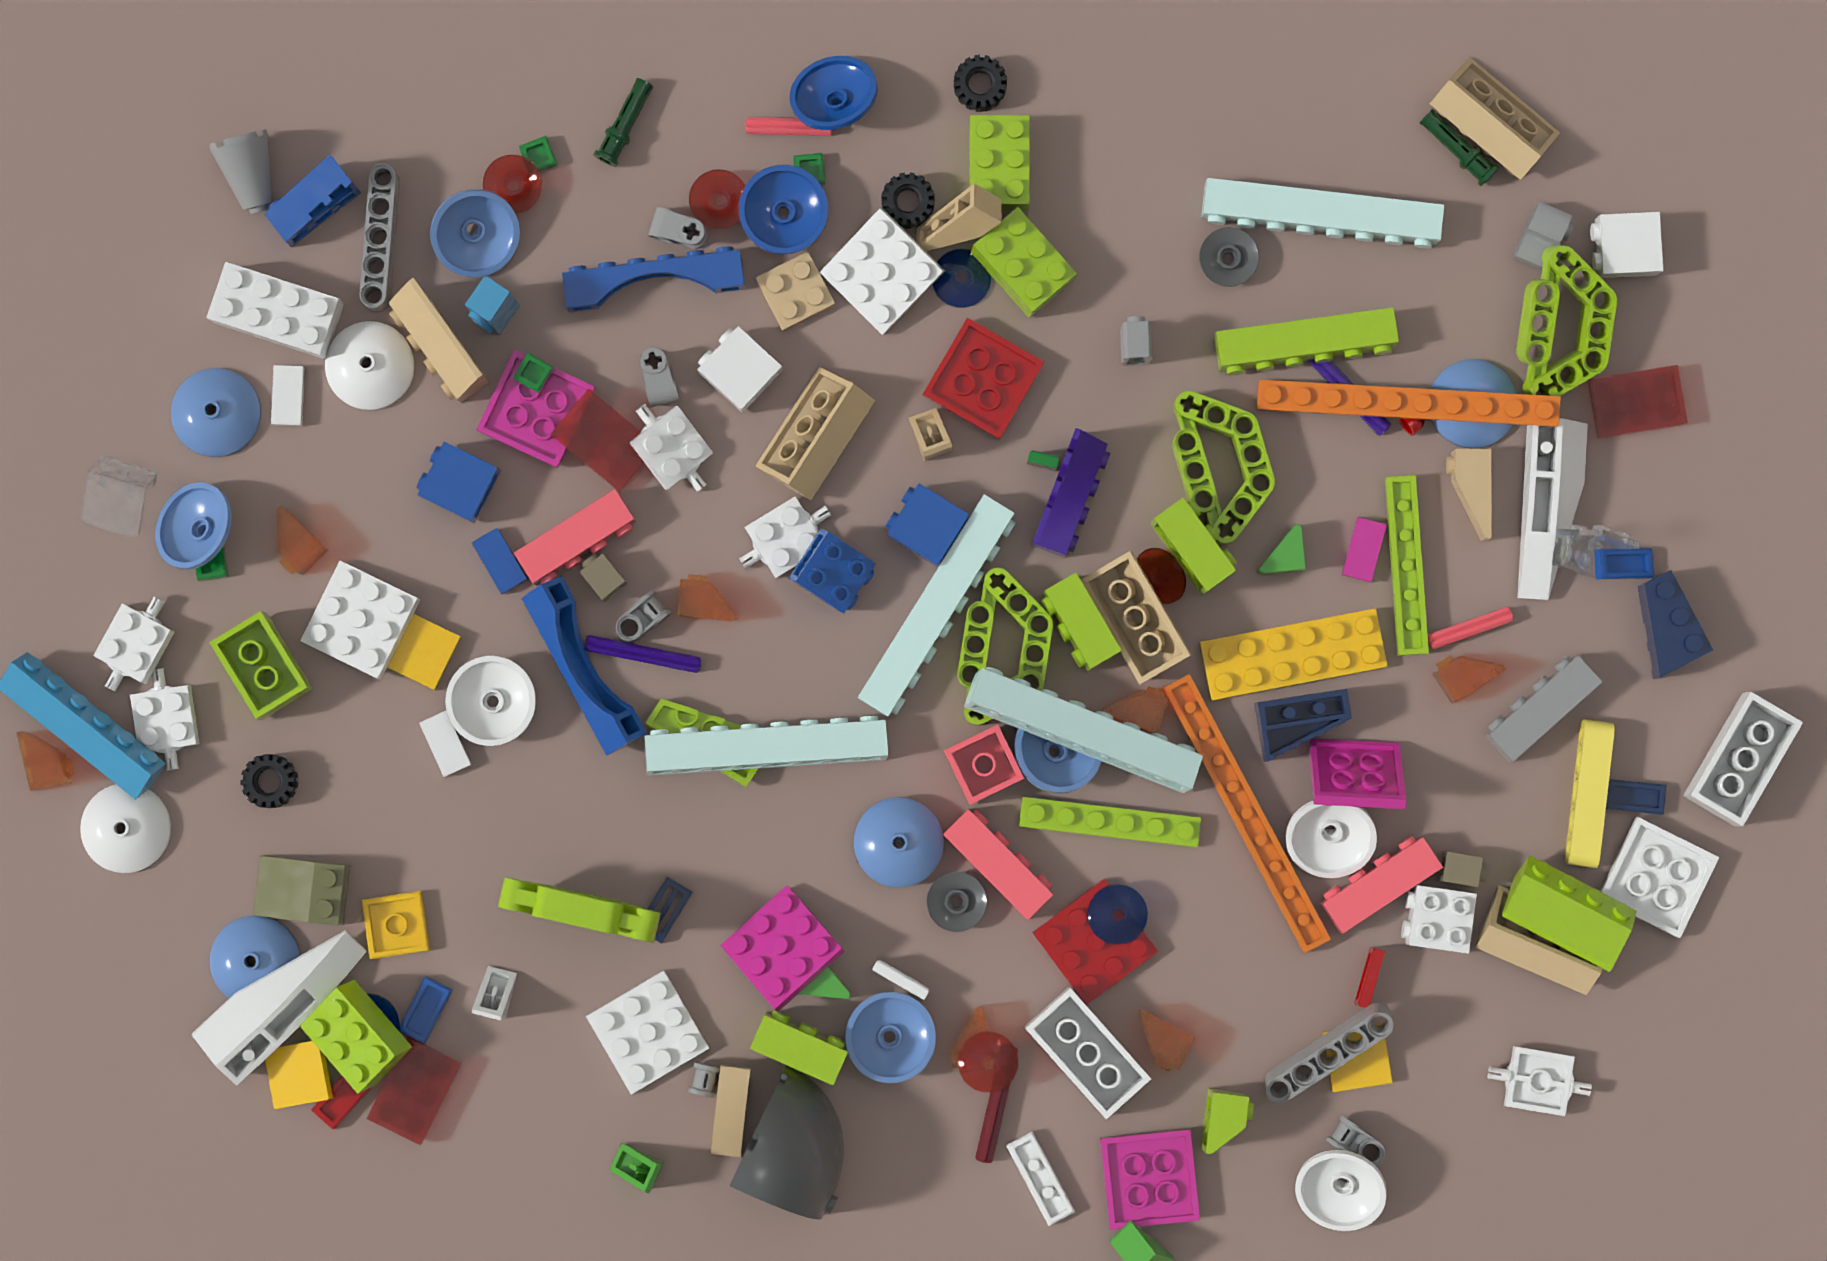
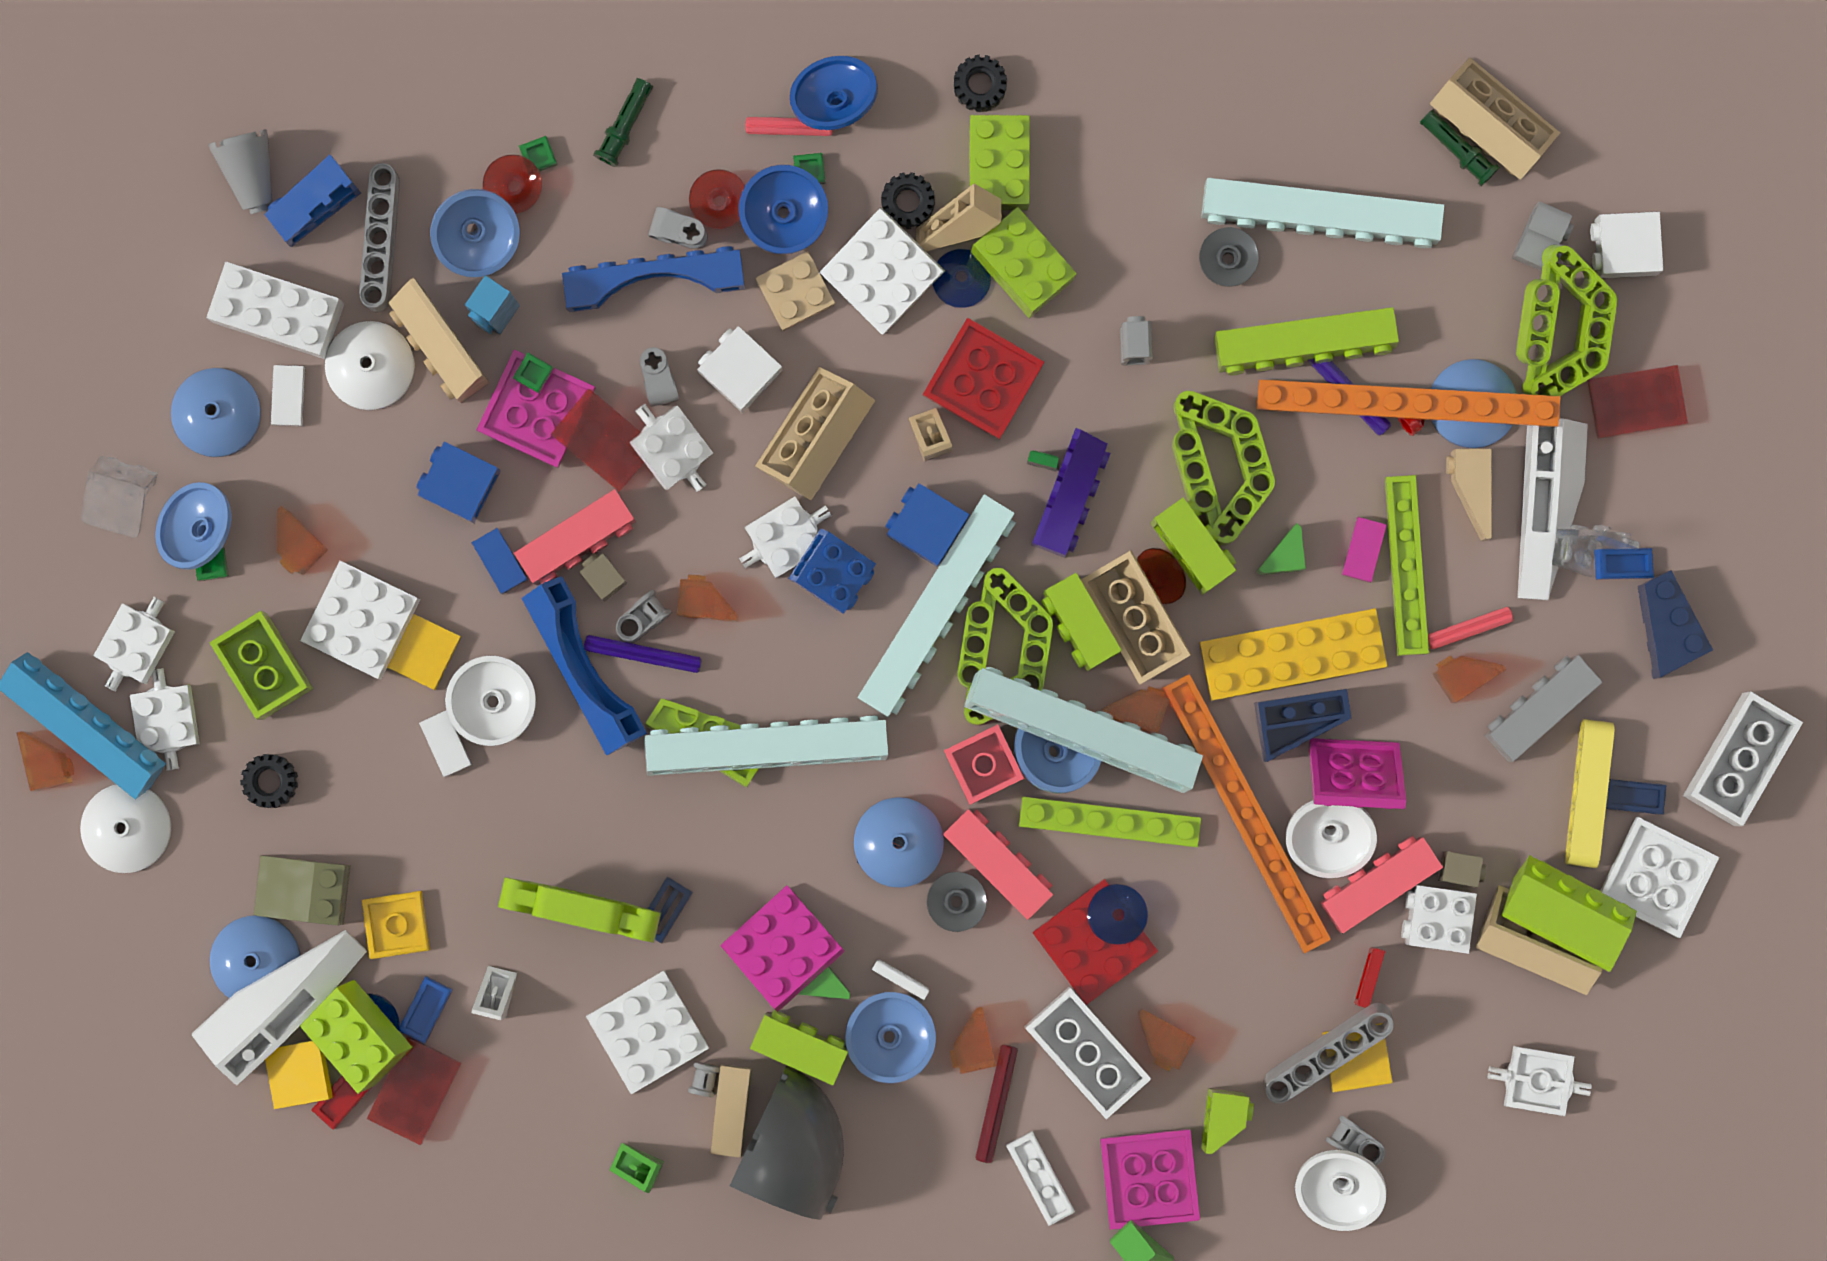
(982, 1046): clear red dish -> none

